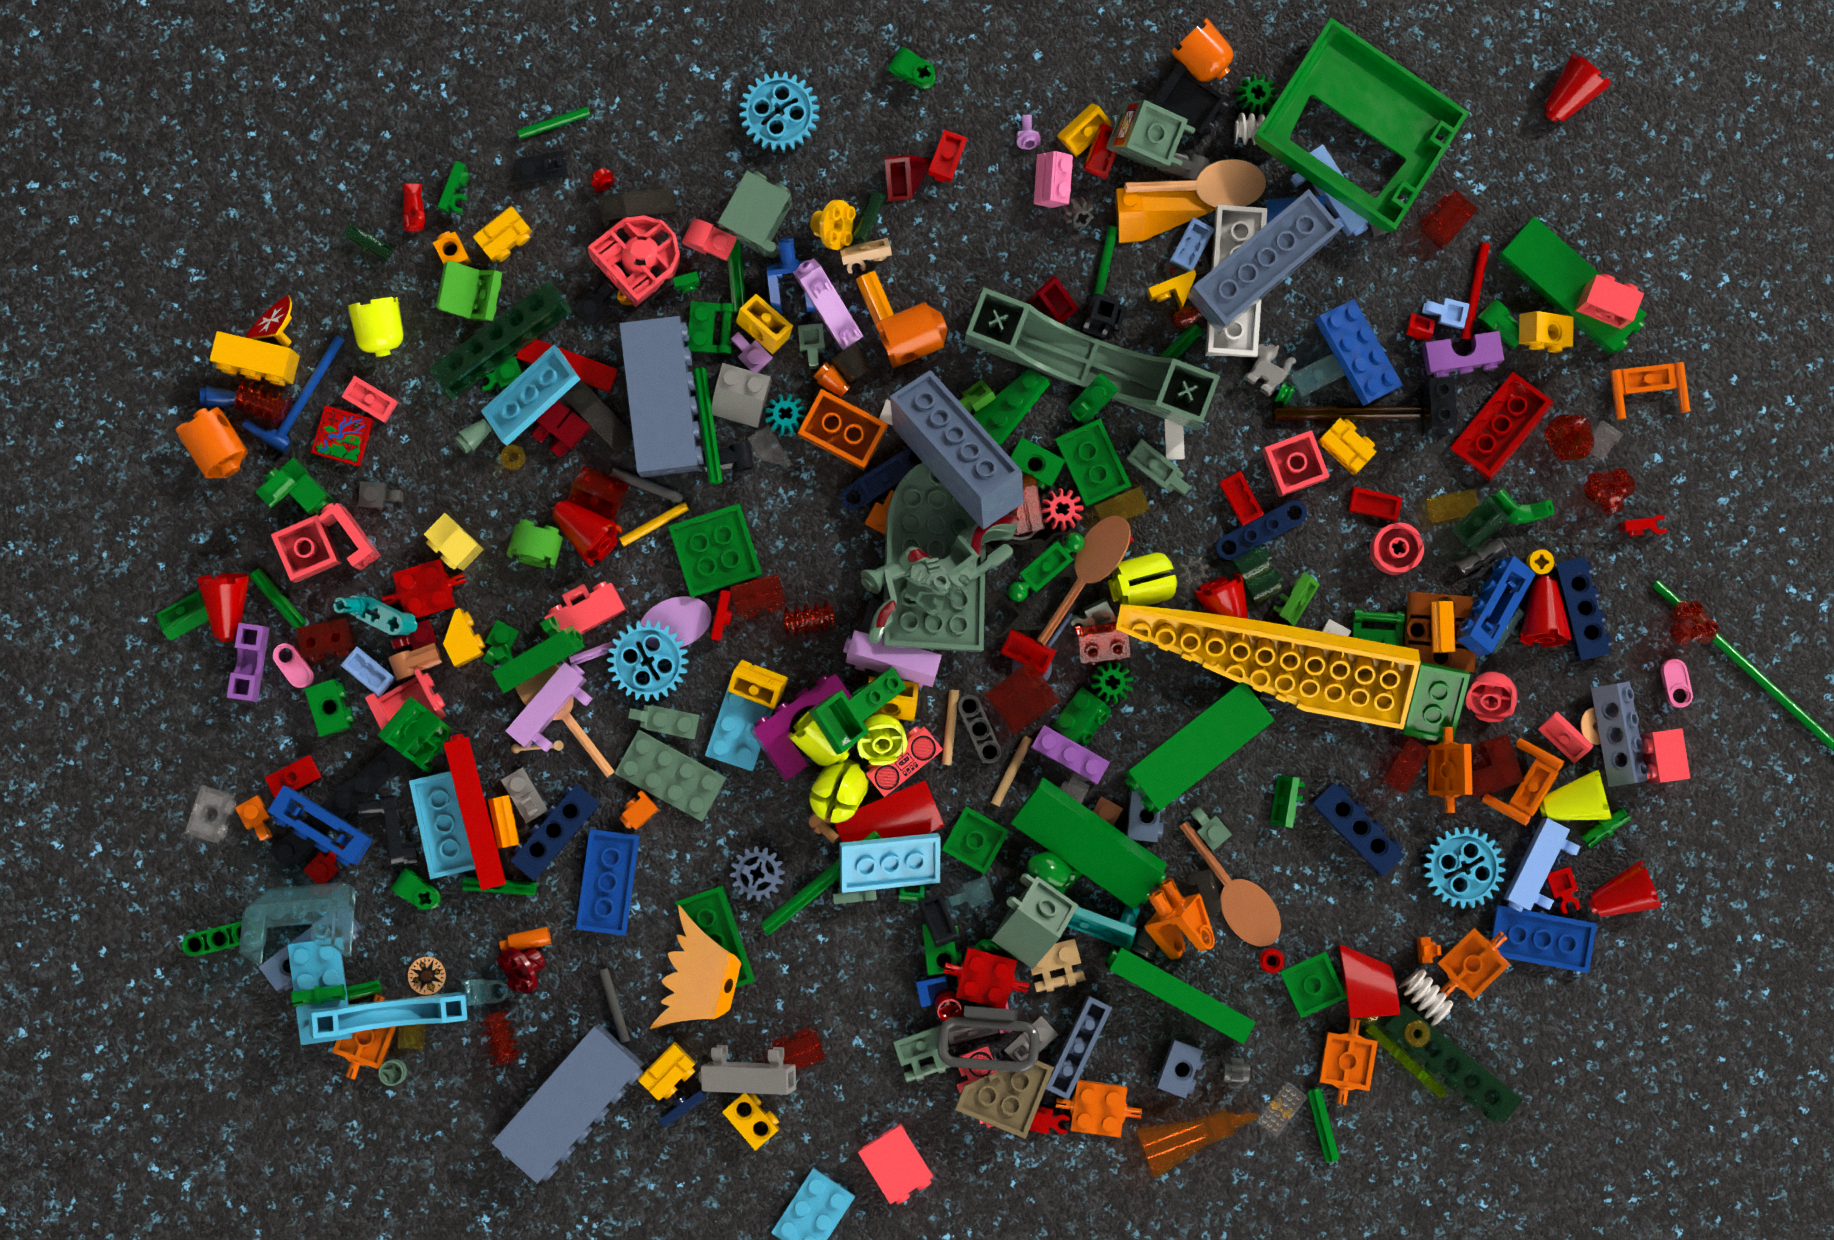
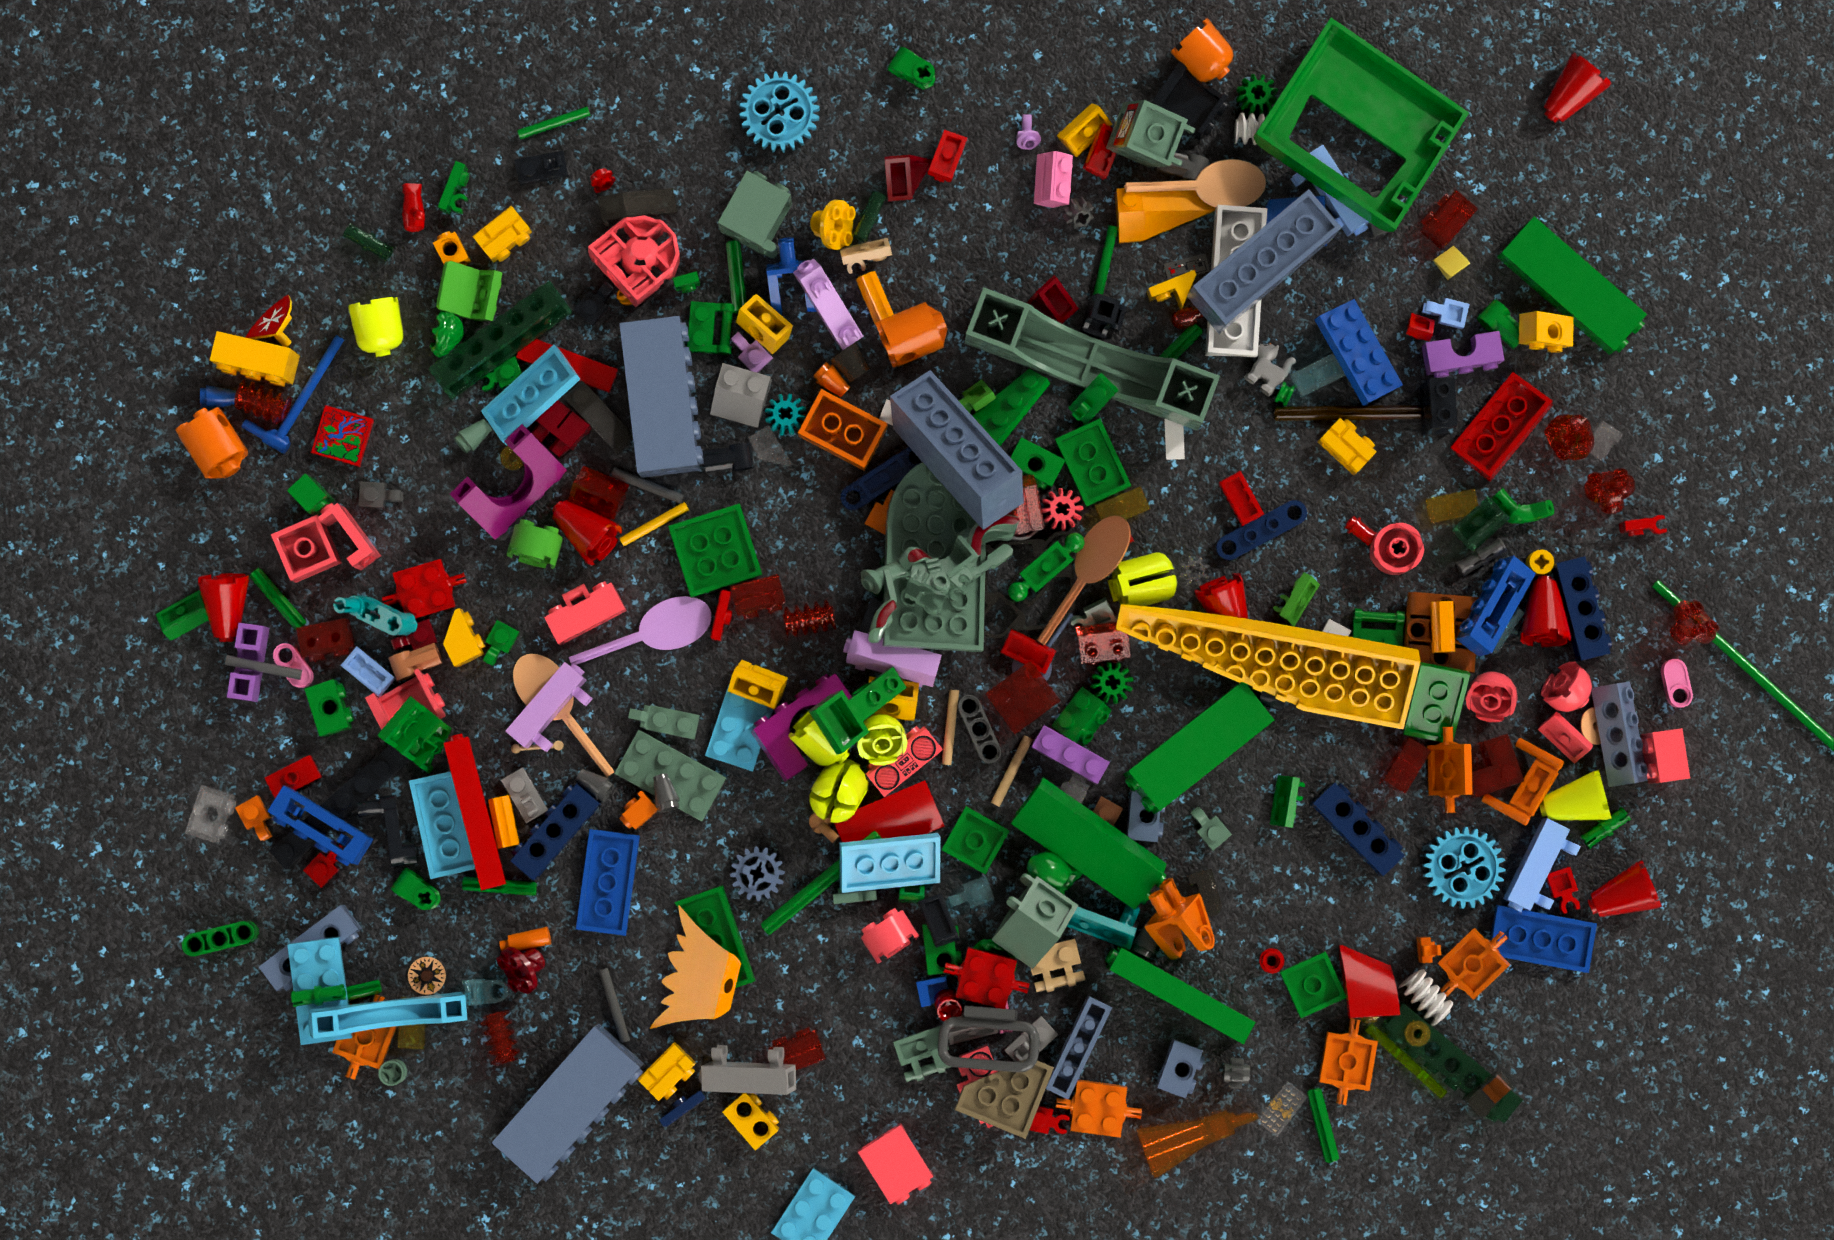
(263, 667): none -> dark grey bar
(281, 482): green plate -> none
(324, 906): clear light blue windscreen -> none
(369, 399): coral plate -> none
(447, 333): none -> green hair
(453, 542): light yellow brick -> none
(498, 513): none -> magenta arch
(537, 659): green brick -> none
(595, 784): none -> dark grey cone
(627, 671): medium azure gear -> none
(665, 794): none -> dark grey cone
(707, 426): green axle -> none
(708, 239): coral brick -> none
(811, 340): sand green plate -> none
(889, 935): none -> coral brick
(1157, 468): sand green hinge -> none
(1192, 245): light blue plate -> none
(1244, 904): nougat piece -> none
(1258, 574): clear green brick -> none
(1295, 463): coral brick -> none
(1360, 530): none -> red pin
(1375, 504): red tile -> none
(1451, 262): none -> light yellow slope
(1475, 290): red bar -> none
(1488, 1093): none -> clear smoke leg
(1568, 689): none -> coral cylinder
(1610, 301): coral brick -> none
(1649, 380): orange plate -> none

